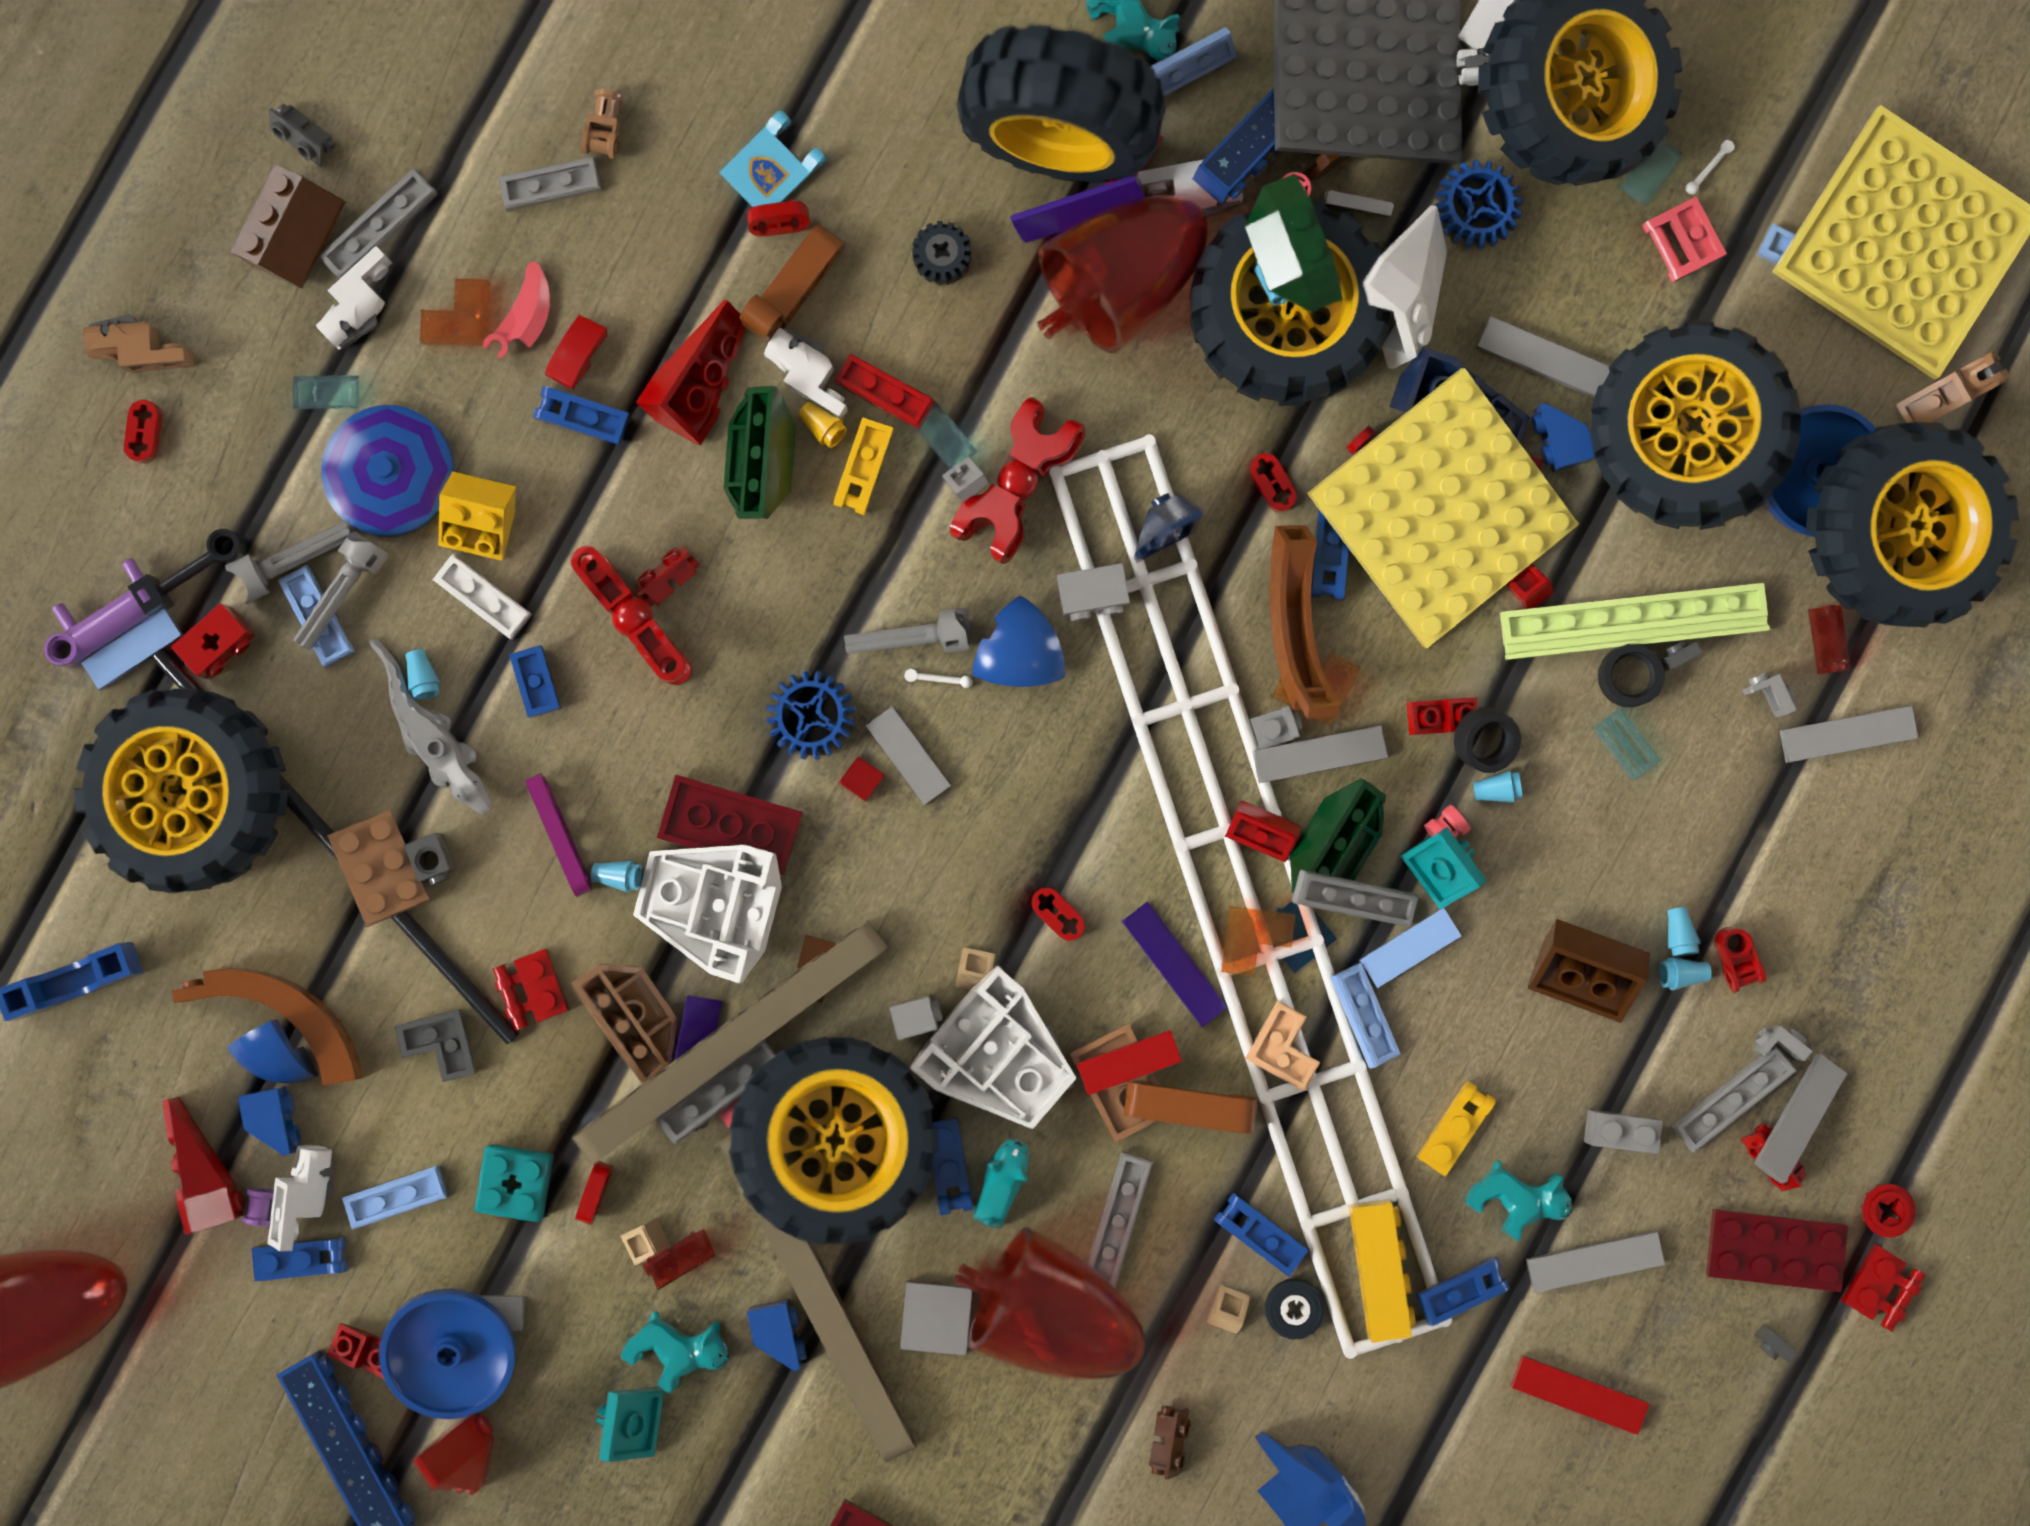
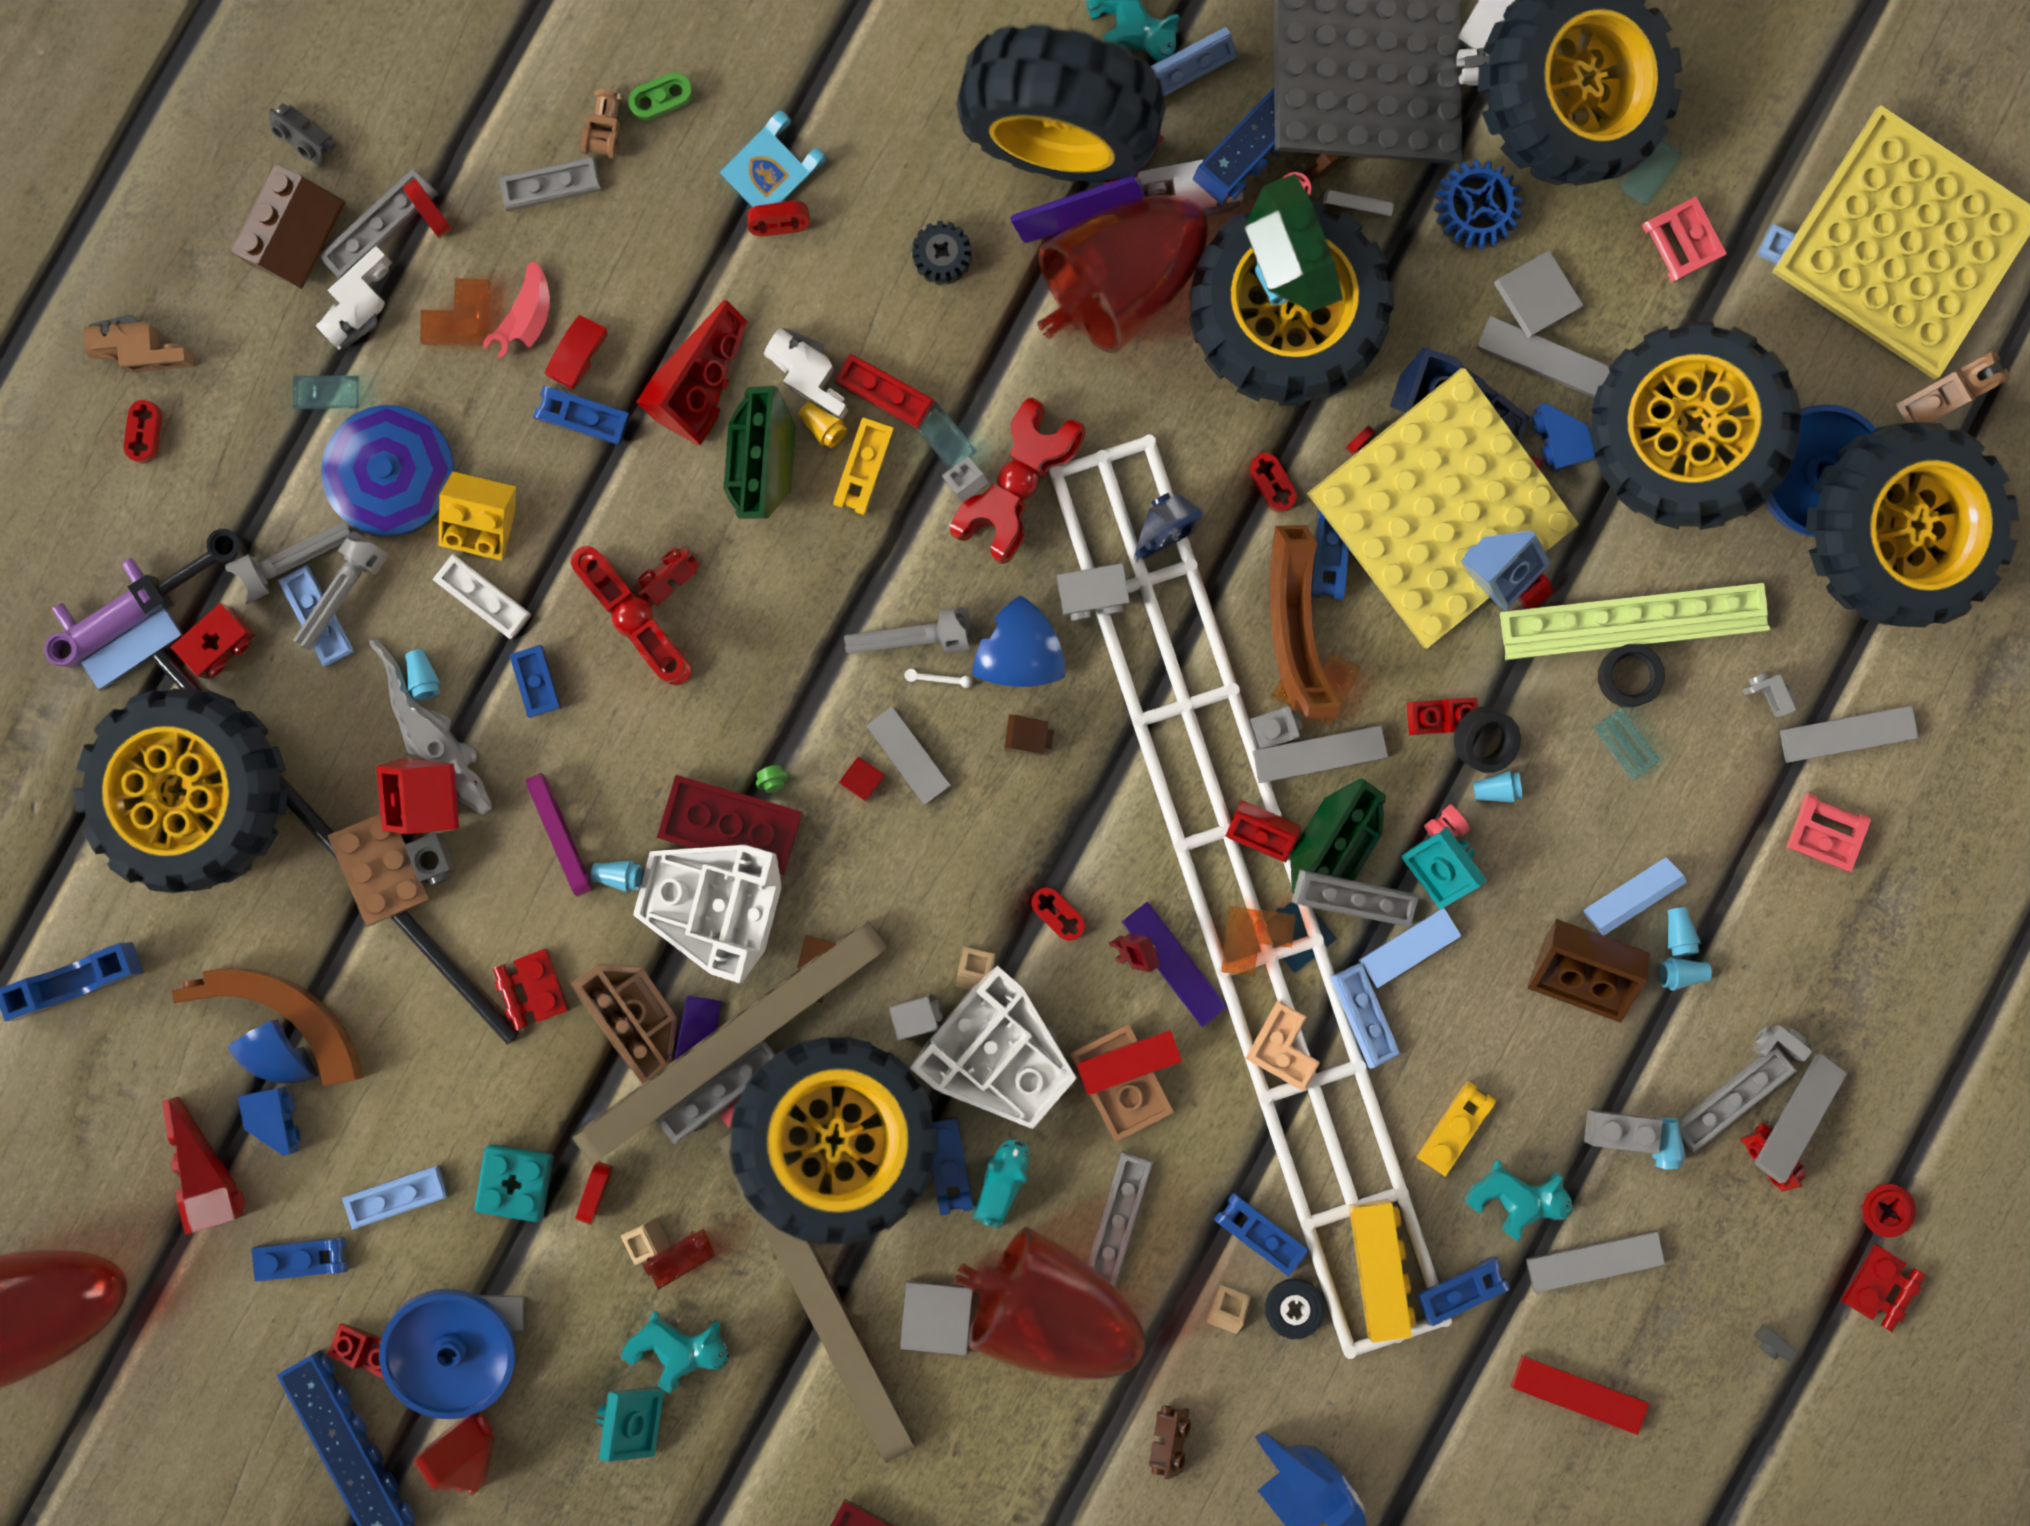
(259, 1207): medium lavender bush -> none
(301, 1195): white plate -> none
(417, 796): none -> red slope
(427, 208): none -> red beam
(445, 1035): dark grey plate -> none
(659, 93): none -> bright green plate
(771, 779): none -> bright green plate
(775, 1332): blue slope -> none
(792, 284): dark orange beam -> none
(803, 729): blue gear -> none
(1028, 735): none -> reddish brown slope
(1137, 950): none -> dark red plate
(1191, 1107): dark orange beam -> none
(1409, 284): white wedge -> none
(1506, 565): none -> medium blue slope
(1538, 294): none -> light grey tile
(1634, 896): none -> light blue tile
(1671, 1146): none -> medium azure cone
(1679, 654): dark grey plate -> none
(1725, 149): white hinge -> none
(1741, 965): red piece -> none
(1776, 1250): dark red plate -> none
(1826, 843): none -> coral plate
(1829, 639): clear red hinge -> none

